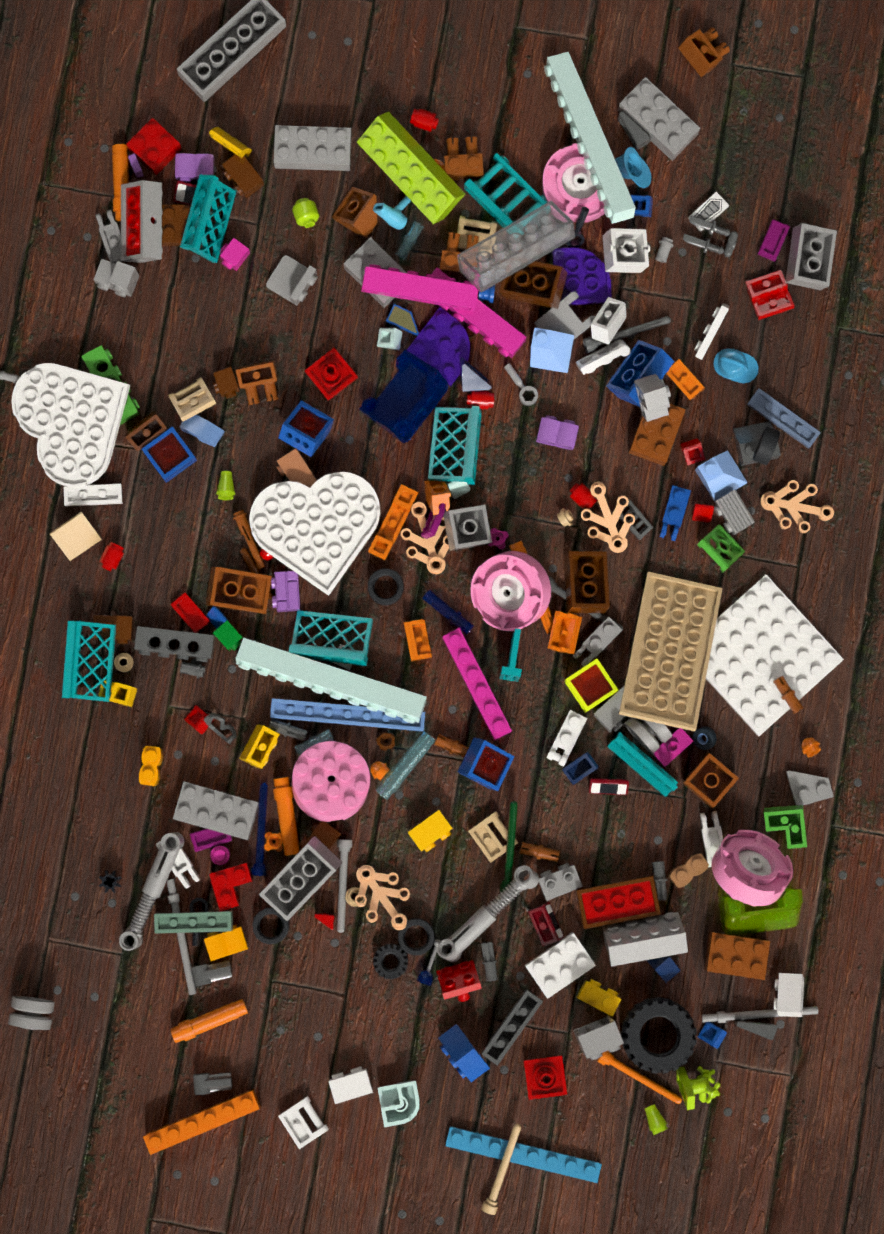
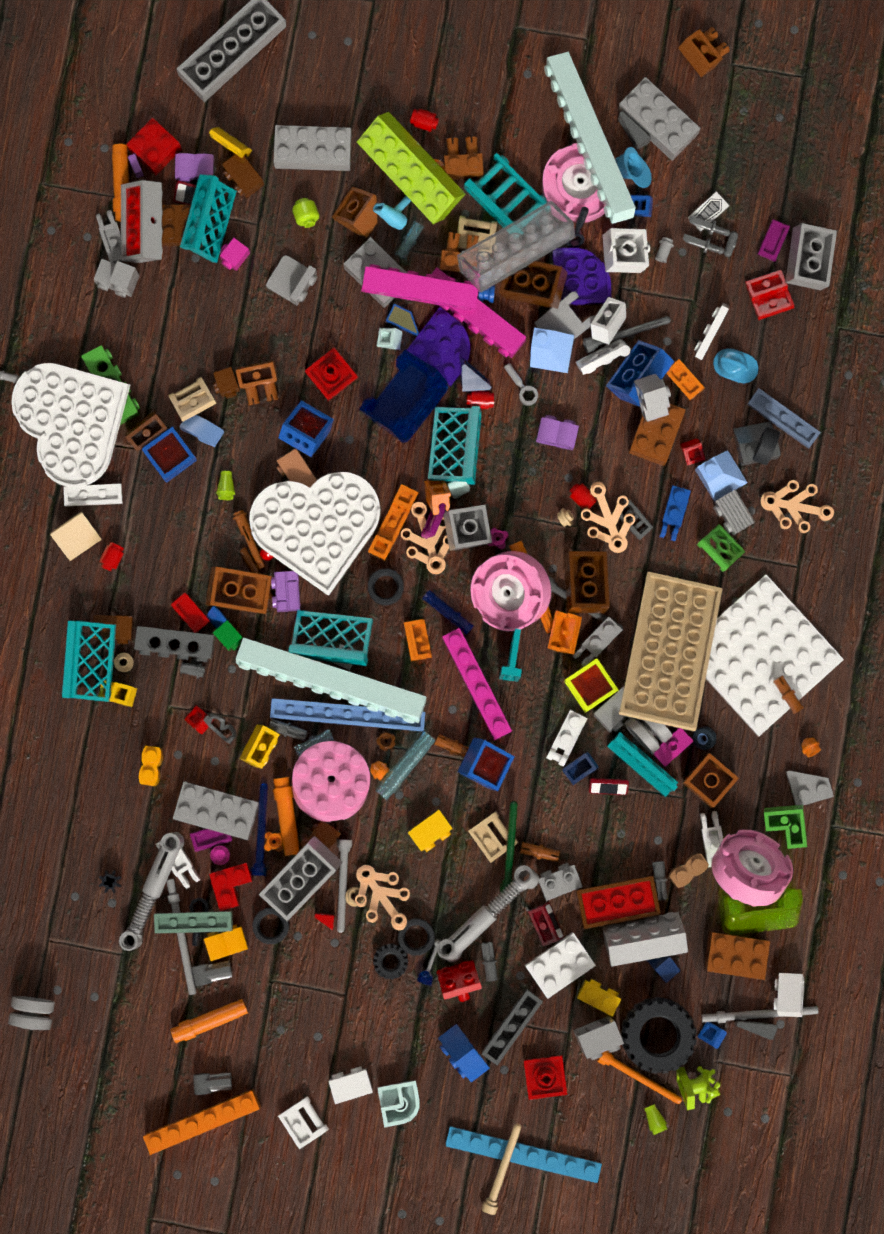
(702, 512): red slope -> none

